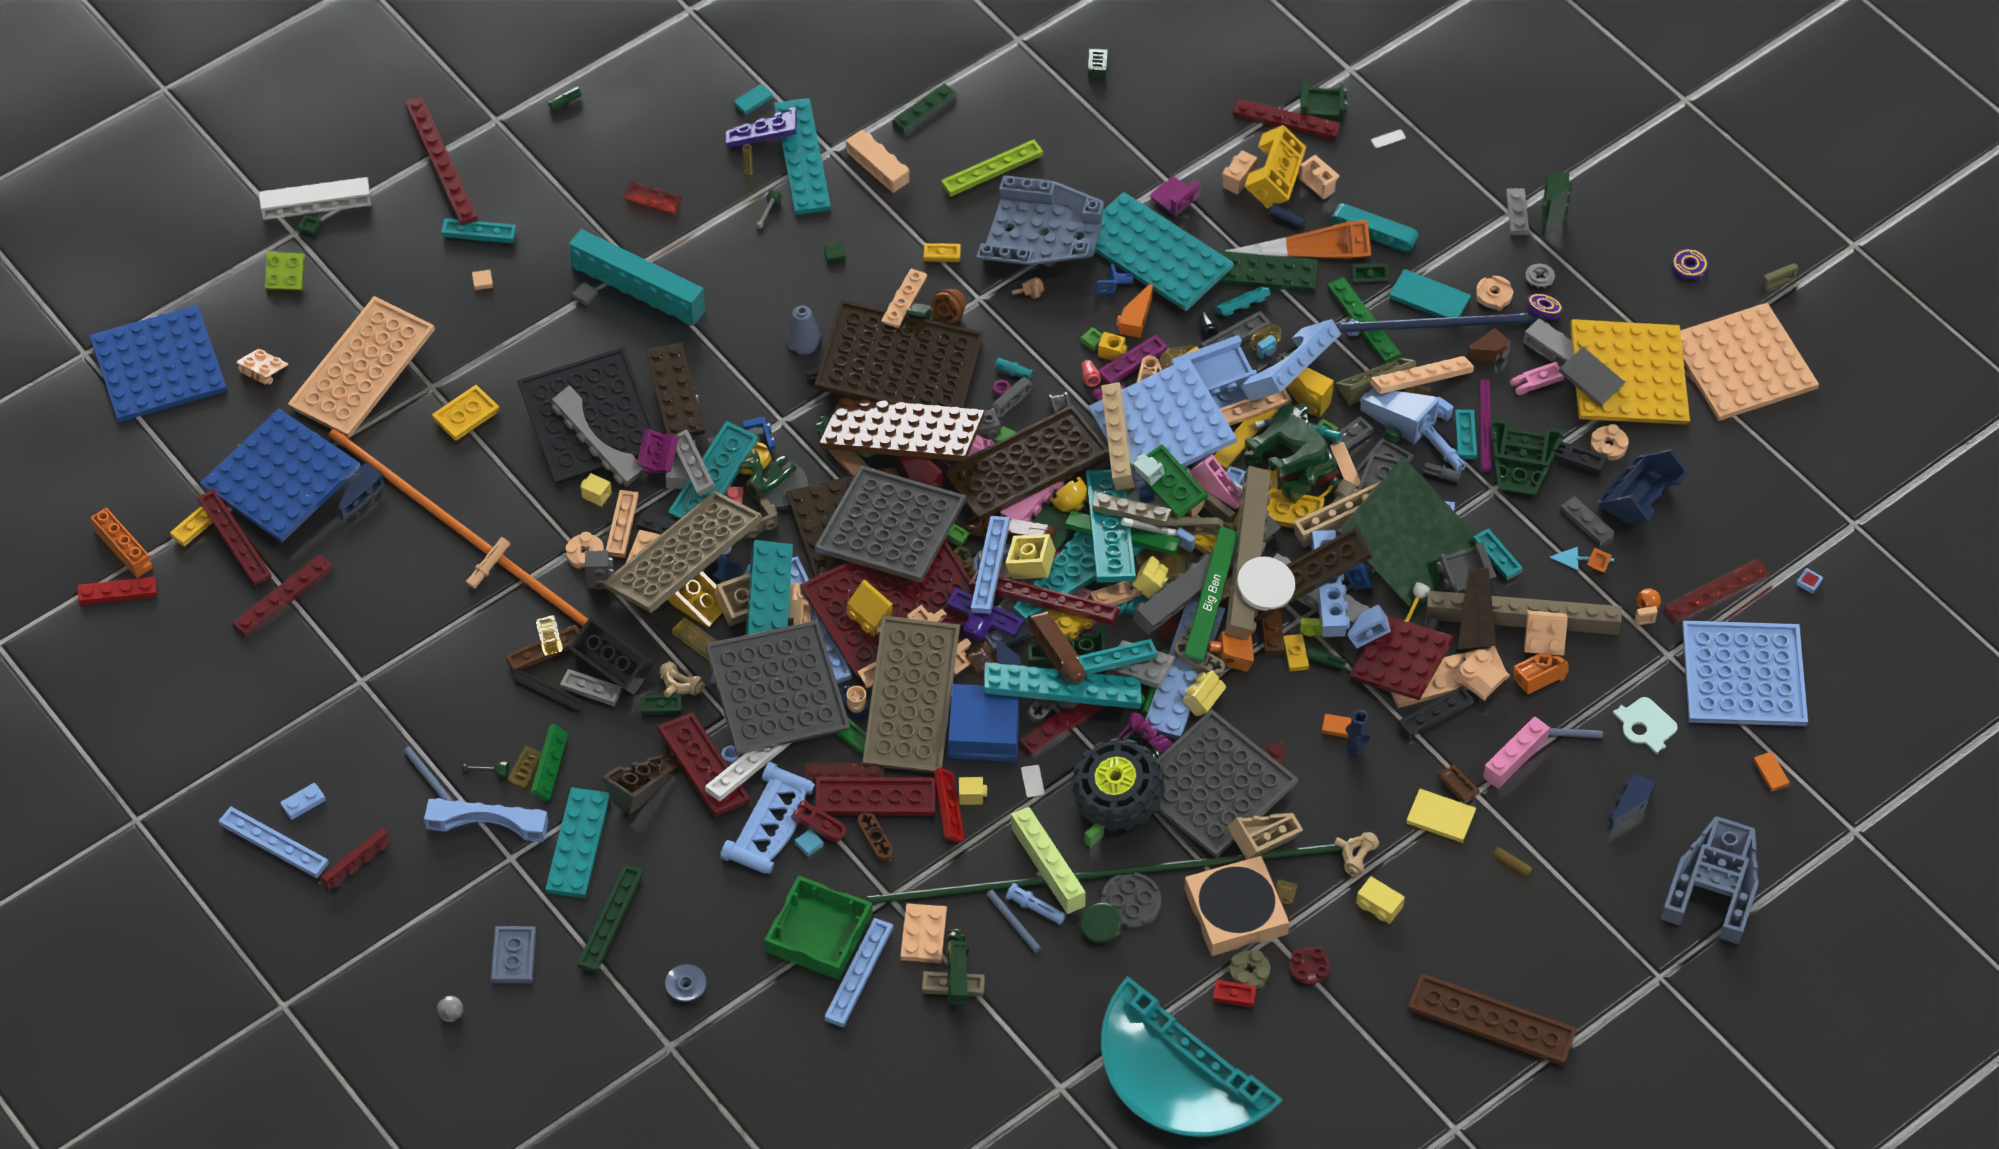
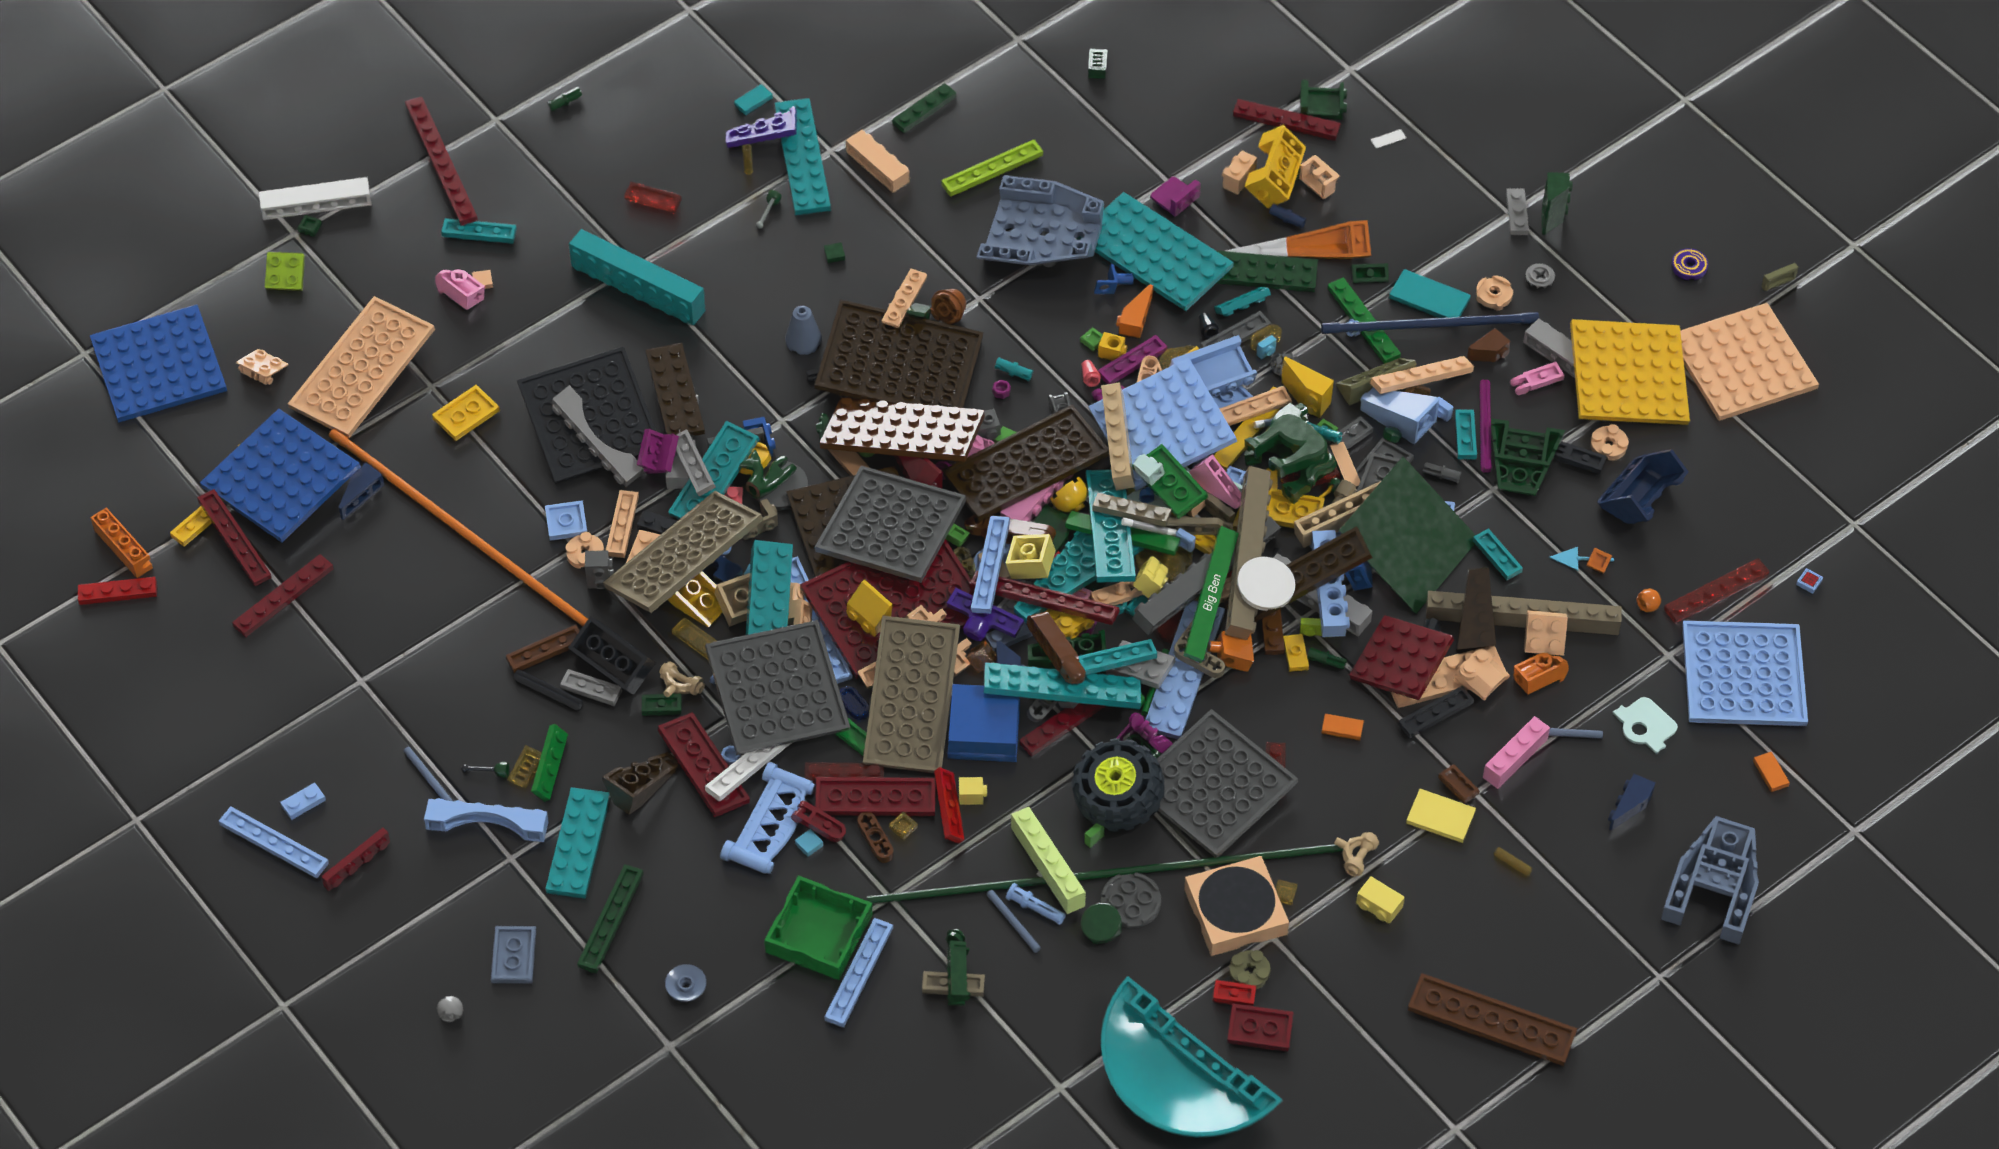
(460, 287): none -> bright pink piece
(485, 566): light nougat pin -> none
(549, 635): clear yellow slope -> none
(565, 520): none -> light blue plate
(584, 294): dark grey tile -> none
(595, 489): light yellow brick -> none
(856, 699): light nougat wheel -> none
(903, 825): none -> clear yellow plate
(923, 933): light nougat plate -> none
(942, 252): yellow plate -> none
(1012, 396): dark grey beam -> none
(1032, 287): medium nougat piece -> none
(1032, 780): white sticker -> none
(1204, 692): light yellow brick -> none
(1260, 1027): none -> dark red plate
(1263, 834): tan wedge -> none
(1309, 965): dark red dish -> none
(1310, 344): light blue arch -> none
(1358, 733): dark blue piece -> none
(1369, 626): light blue slope -> none
(1379, 228): teal beam -> none
(1420, 591): white hinge -> none
(1449, 454): light blue pin -> none
(1456, 565): dark grey panel -> none
(1544, 305): dark purple tile -> none
(1587, 520): dark grey plate -> none
(1591, 376): dark grey tile -> none
(1646, 615): light nougat tile -> none

